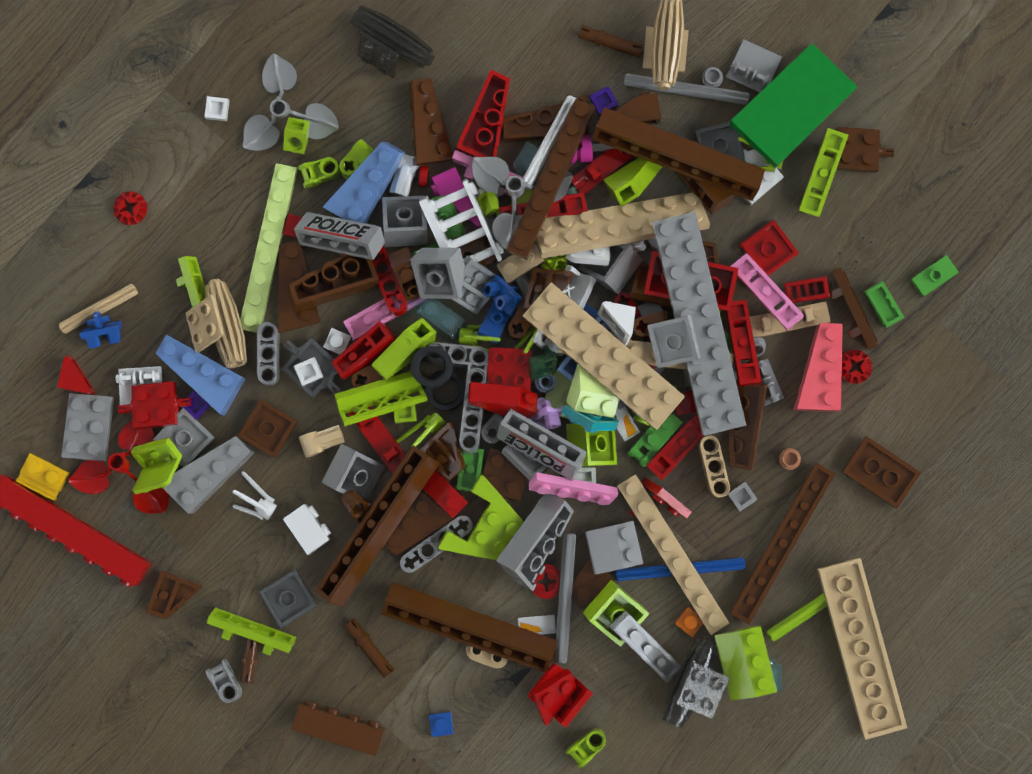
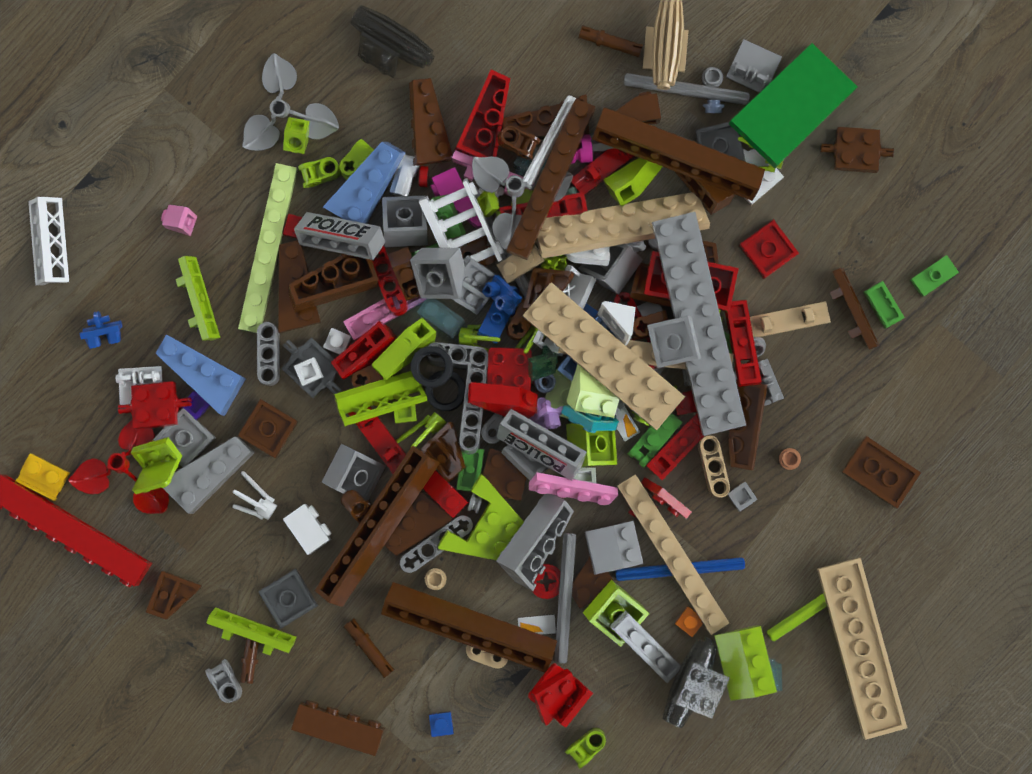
(41, 244): none -> white fence
(73, 378): red slope -> none
(87, 427): light grey plate -> none
(102, 306): tan axle -> none
(139, 210): red gear -> none
(179, 219): none -> bright pink slope
(217, 108): white plate -> none
(218, 322): tan plate -> none
(316, 442): tan piece -> none
(435, 579): none -> tan plate
(475, 503): none -> light grey bush
(520, 142): none -> reddish brown piece
(603, 99): dark purple plate -> none
(713, 106): none -> sand blue plate
(767, 292): bright pink hinge -> none
(782, 543): reddish brown plate -> none
(823, 172): lime hinge -> none
(823, 371): coral wedge -> none
(825, 285): red slope -> none
(856, 377): red gear -> none

